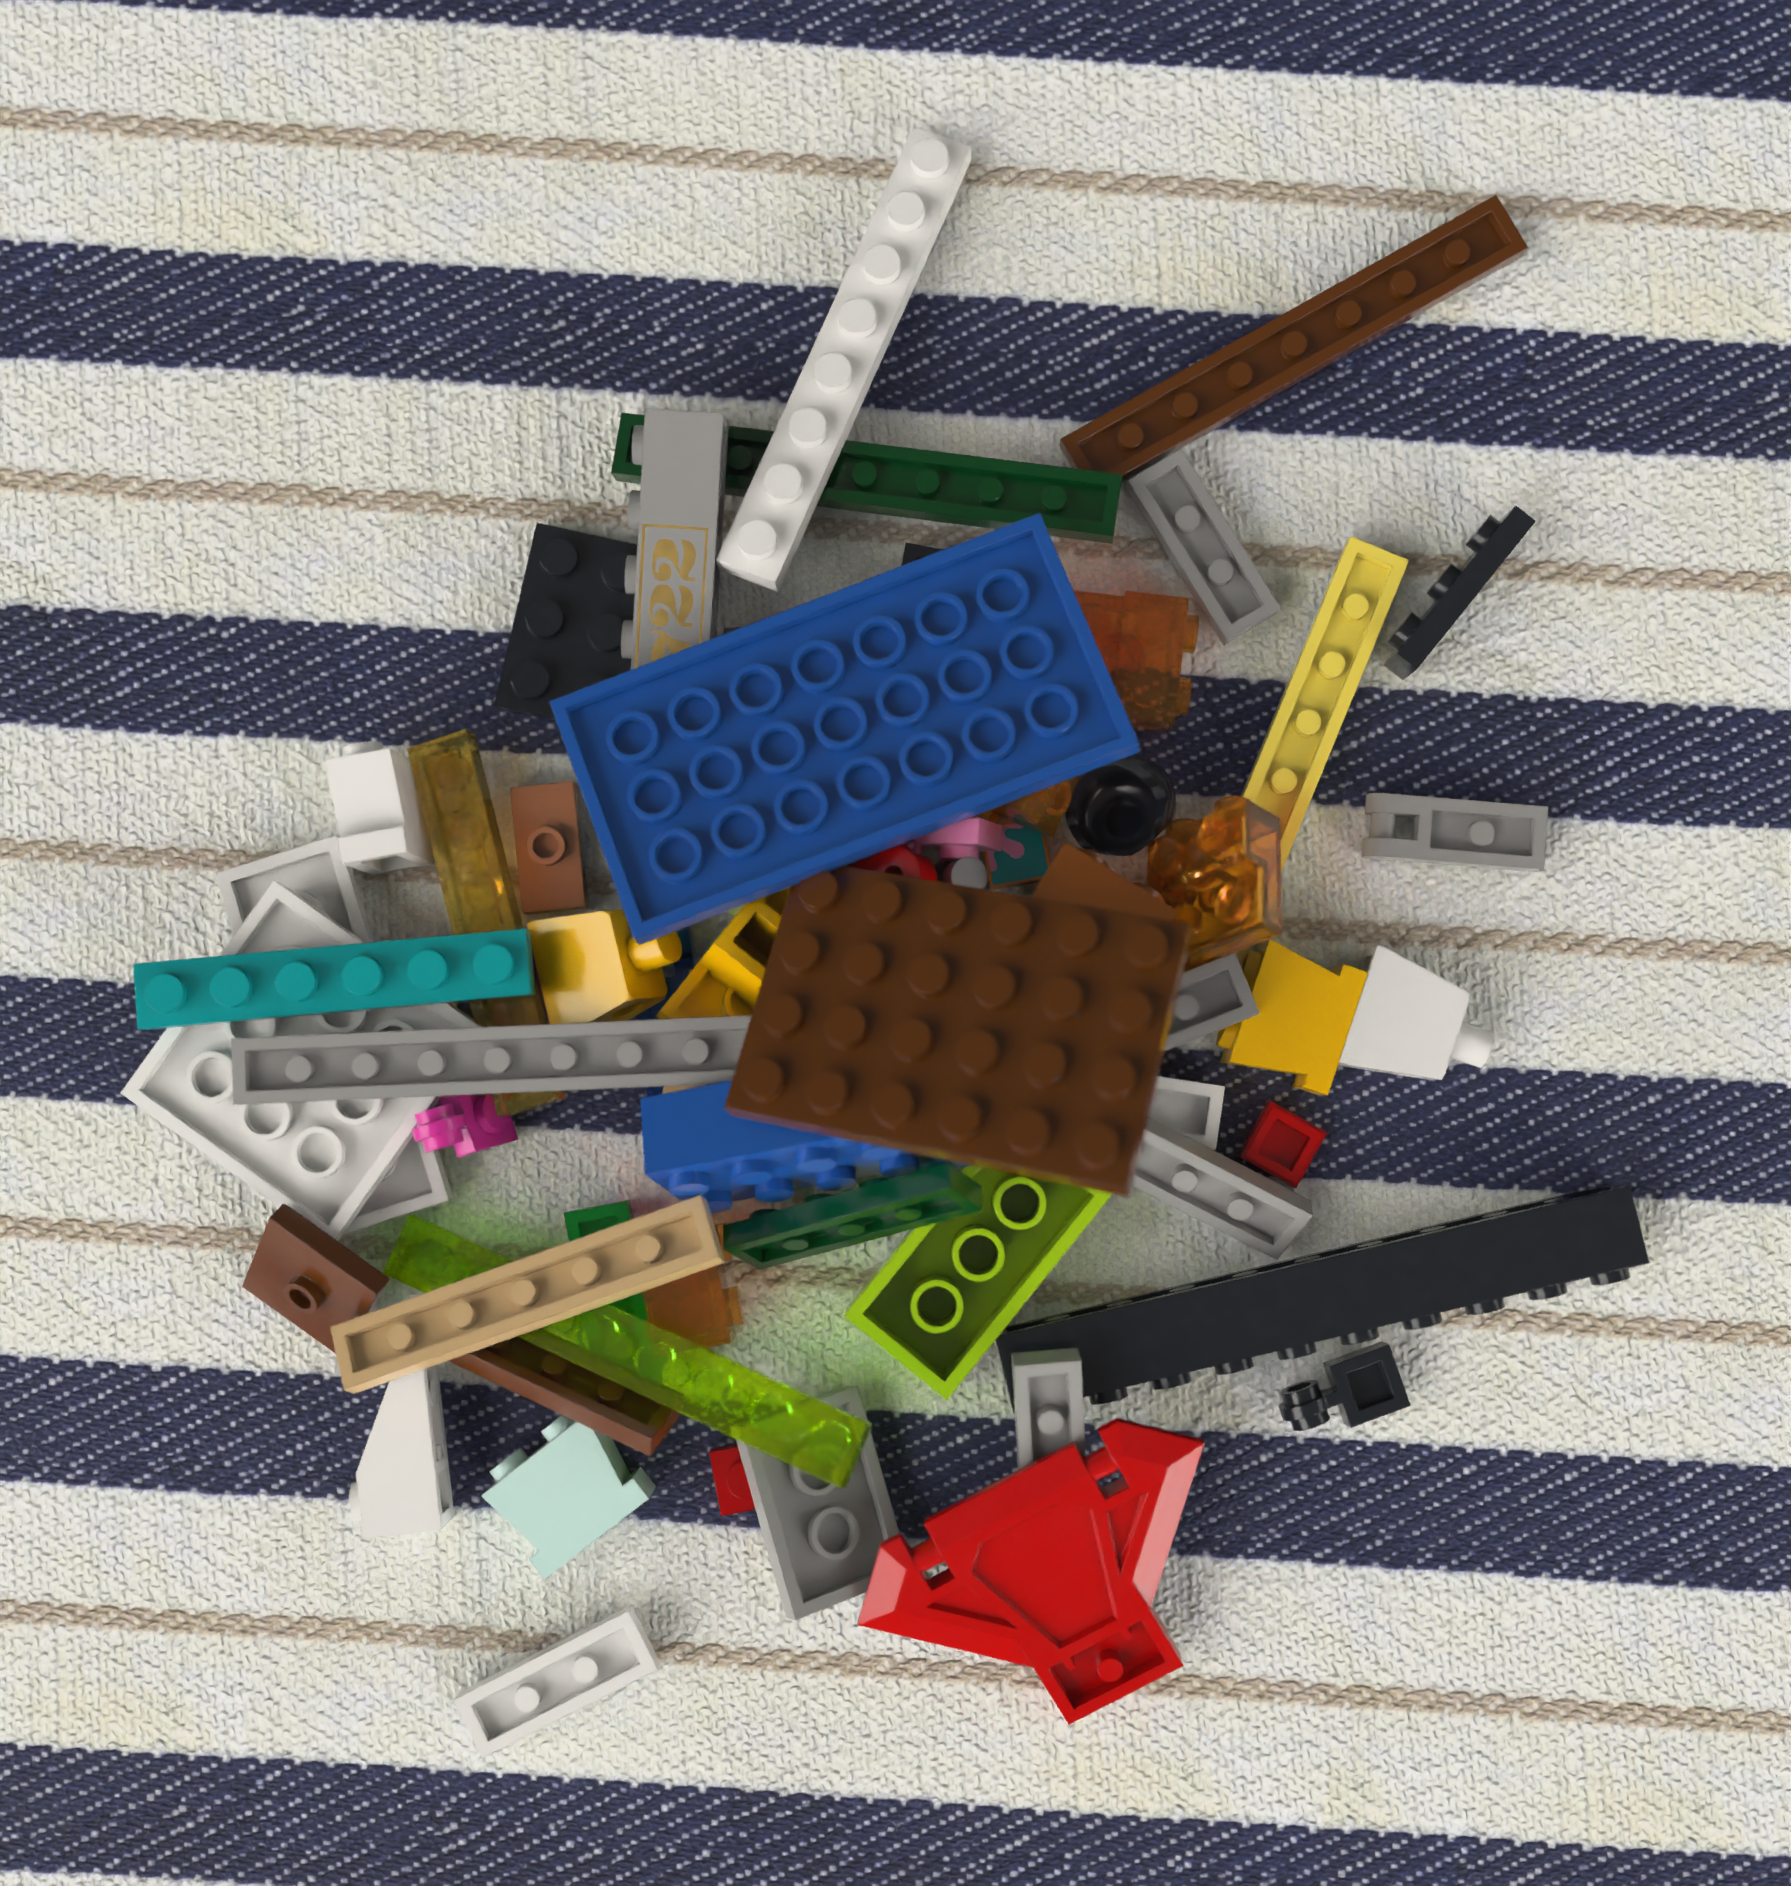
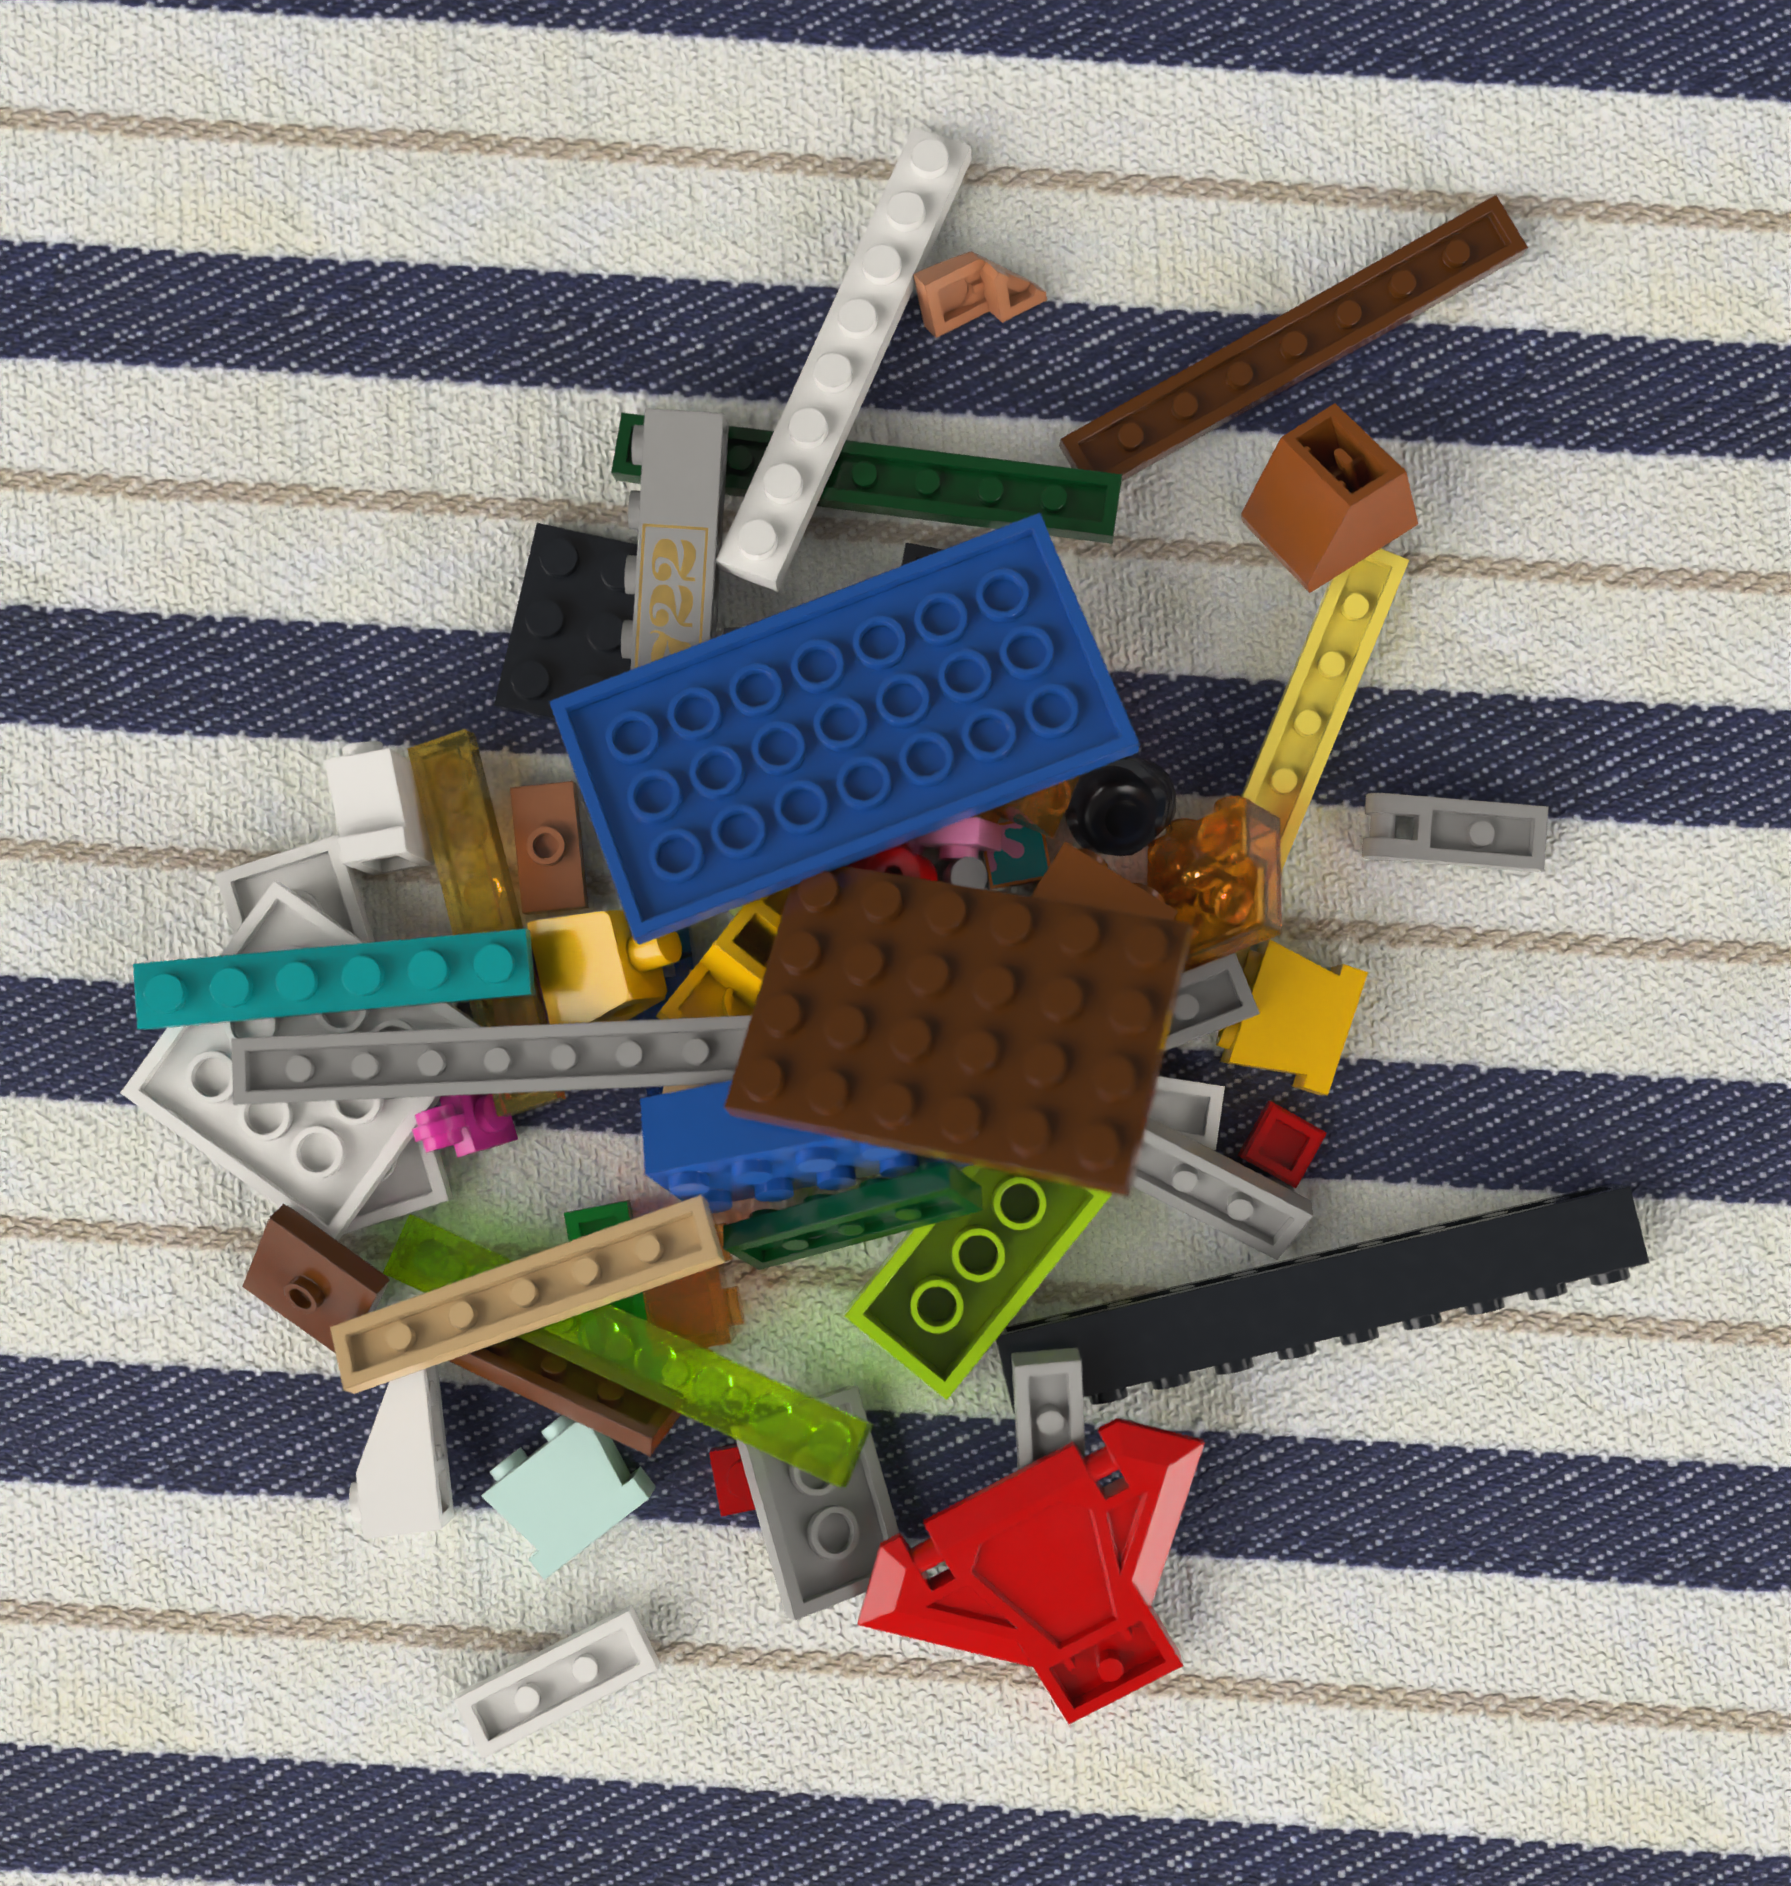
(970, 287): none -> nougat slope
(1143, 651): clear orange plate -> none
(1202, 546): light grey plate -> none
(1328, 499): none -> dark orange slope
(1362, 1385): black plate -> none
(1410, 1021): white torso -> none
(1456, 590): black plate -> none

